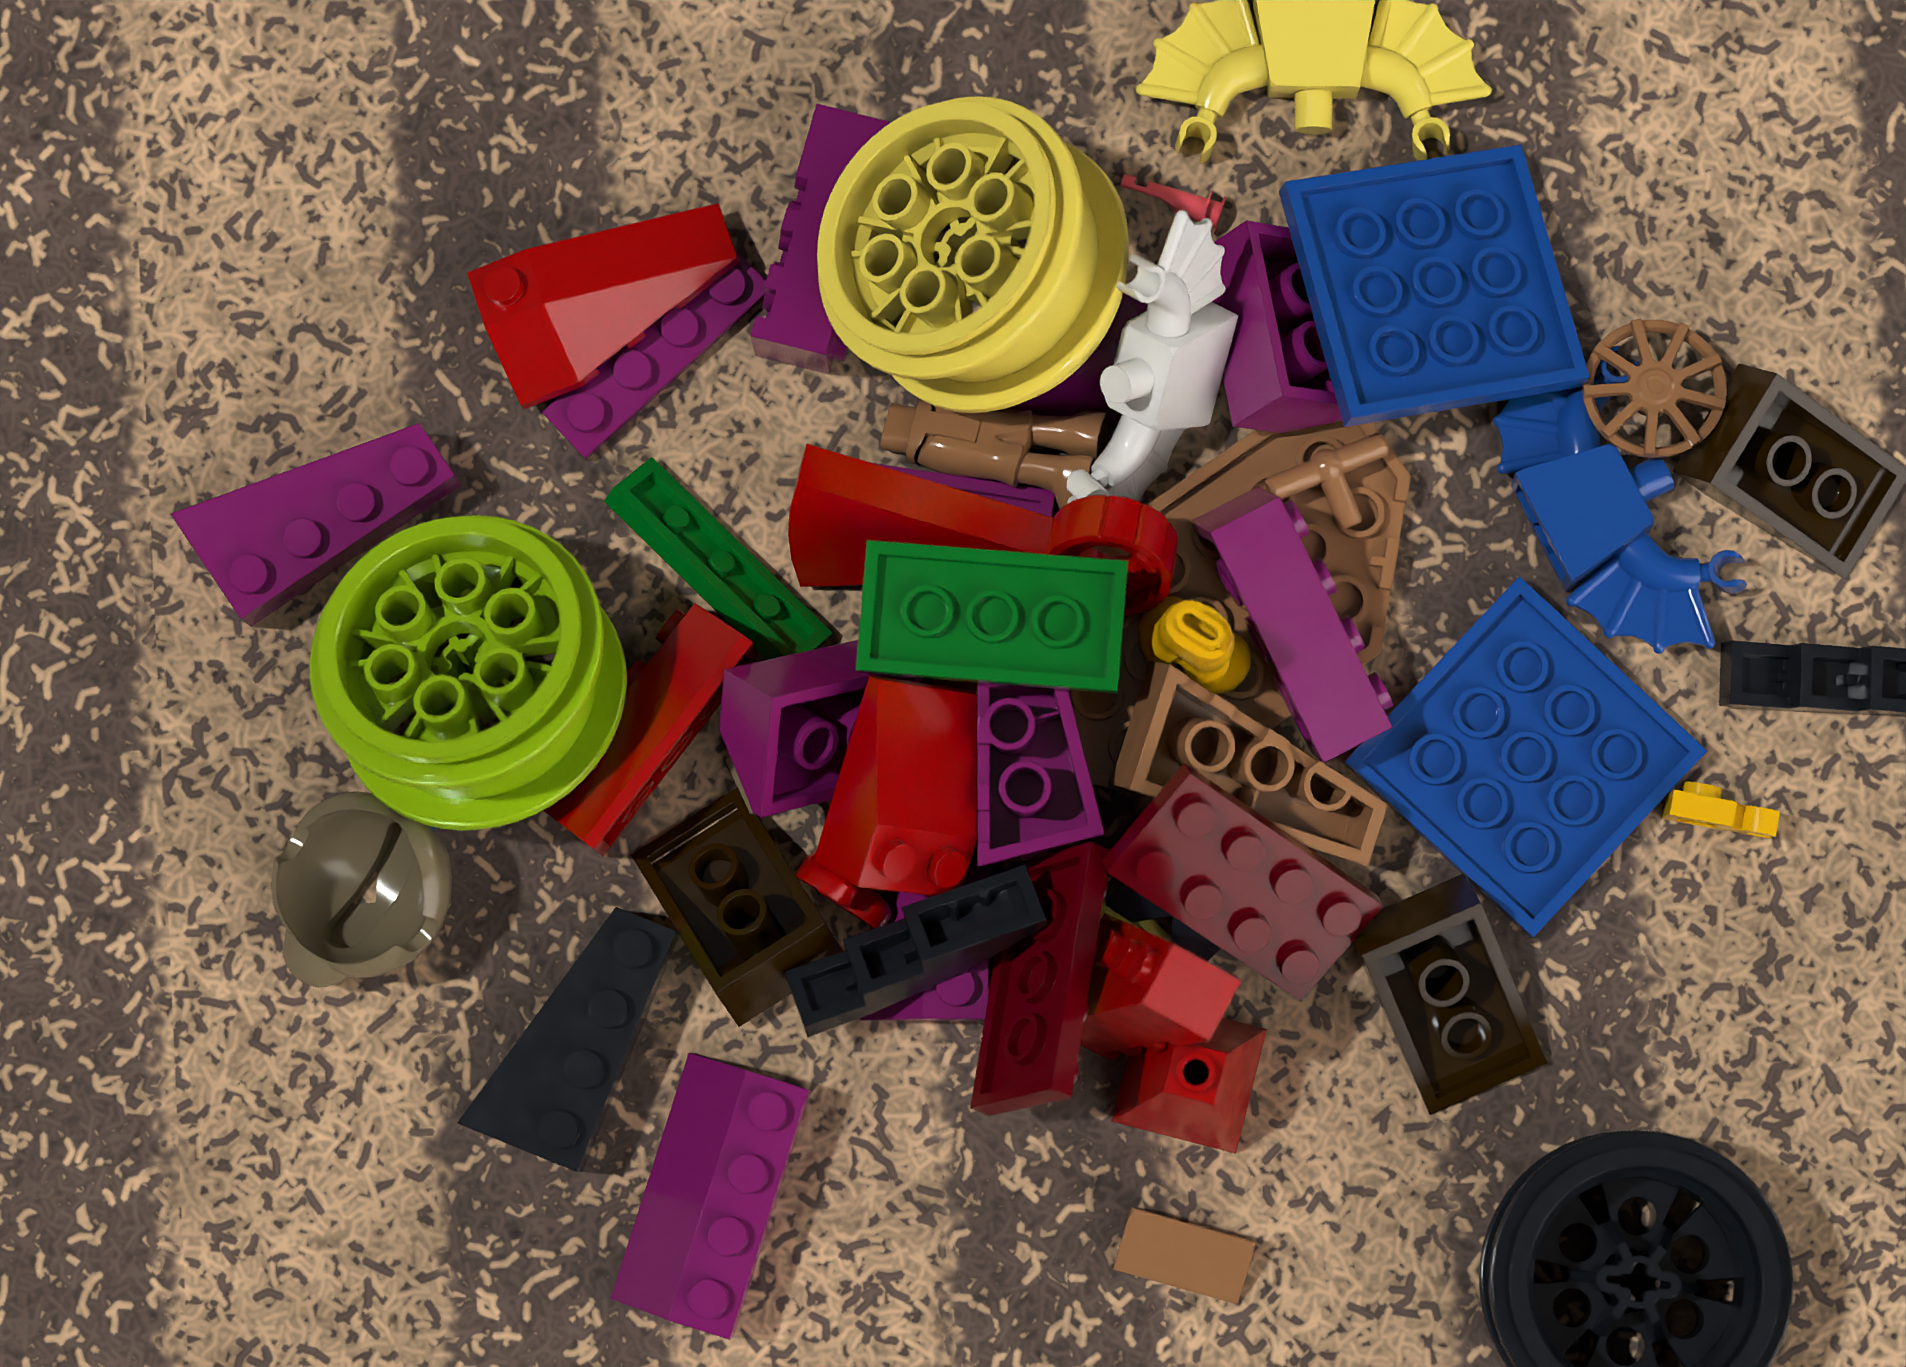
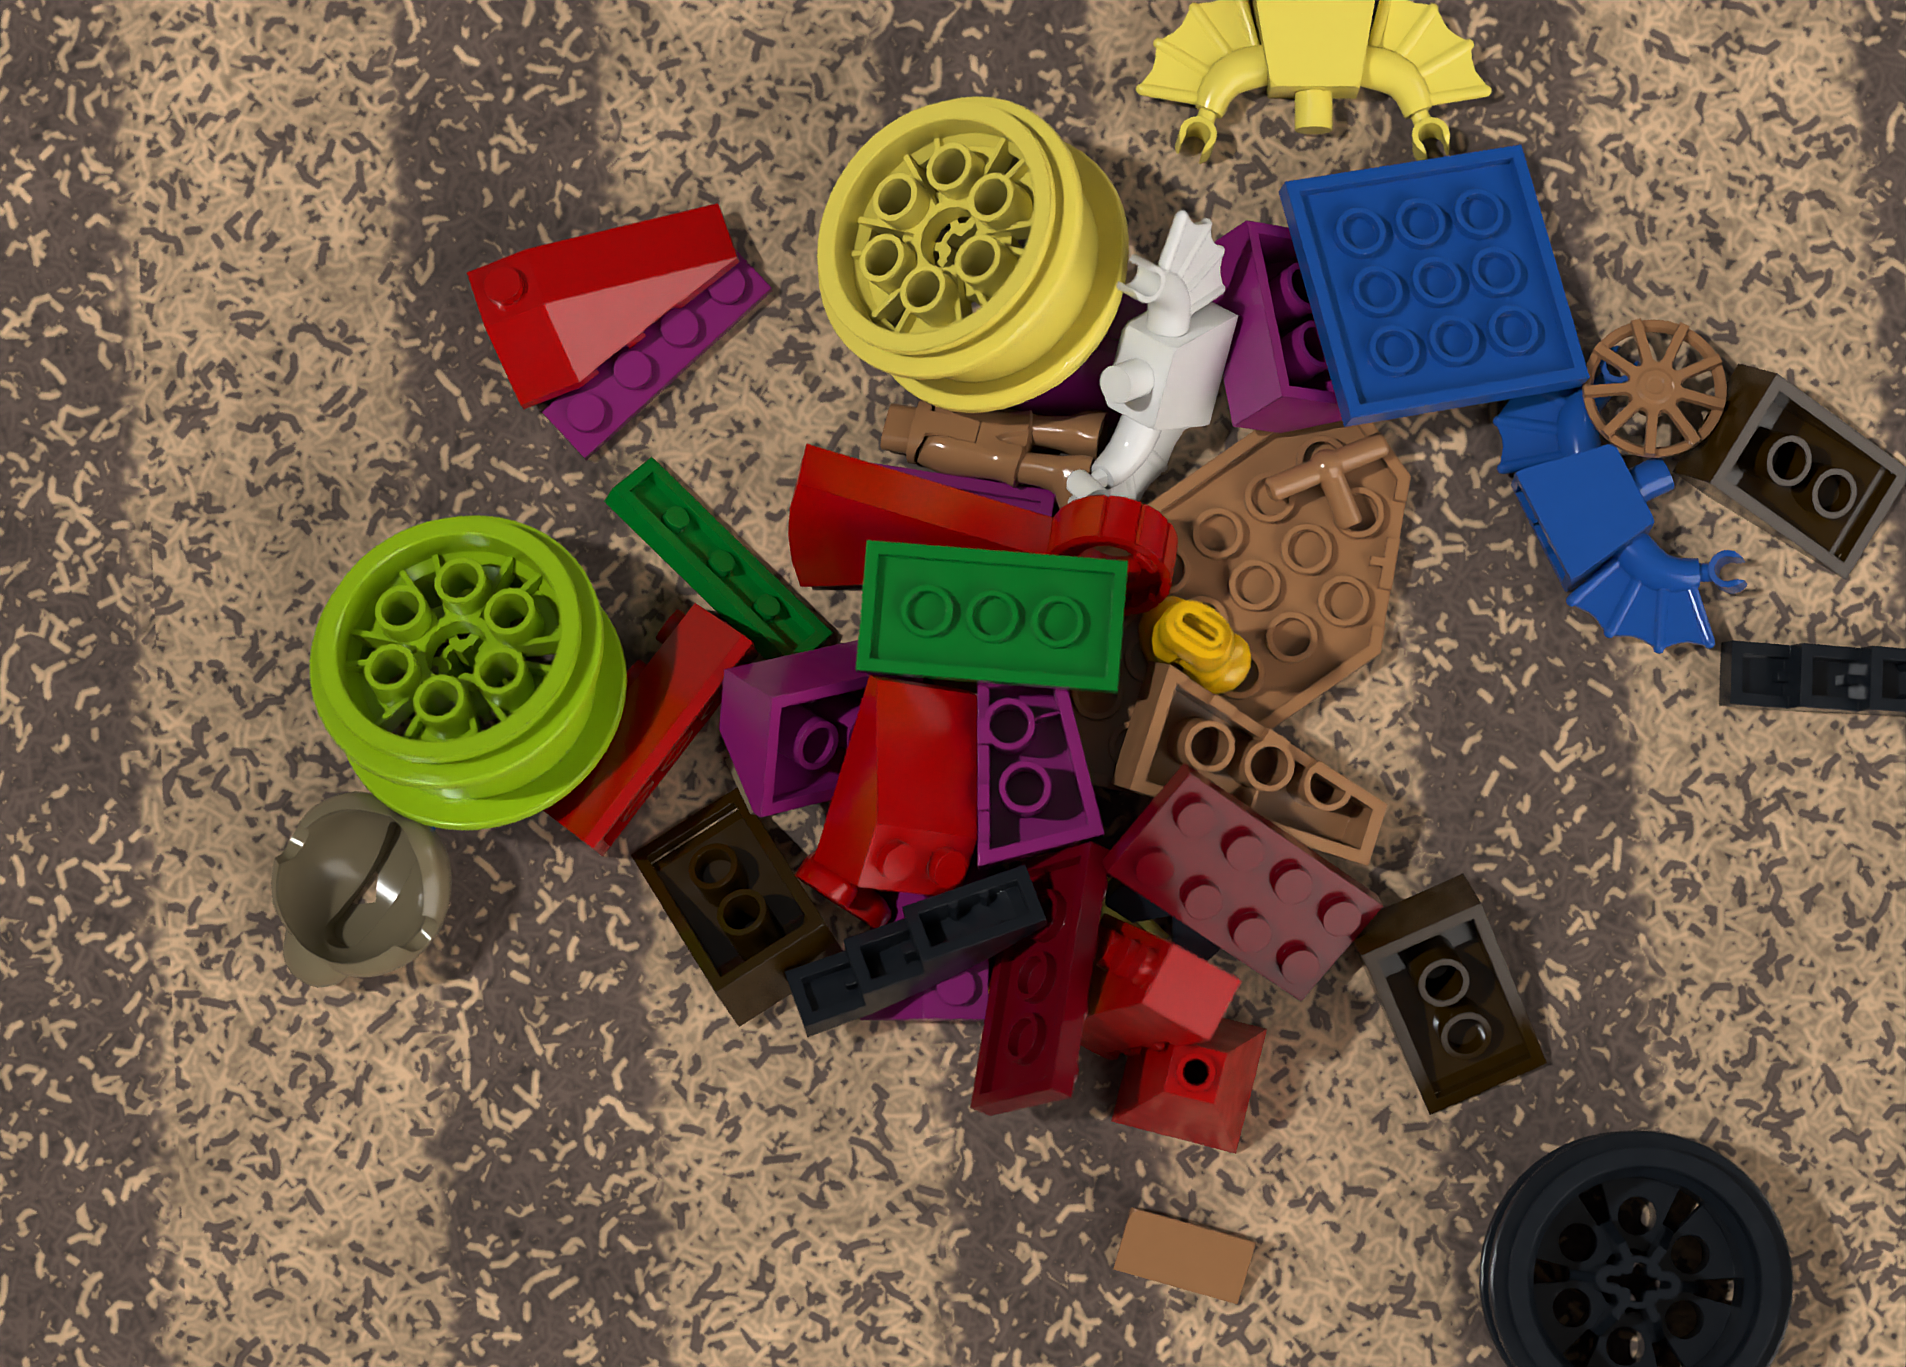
(311, 520): magenta wedge -> none
(572, 1055): black wedge -> none
(710, 1196): magenta slope -> none
(795, 320): magenta wedge -> none
(1196, 206): coral piece -> none
(1296, 622): magenta wedge -> none
(1525, 757): blue plate -> none
(1702, 806): yellow plate -> none

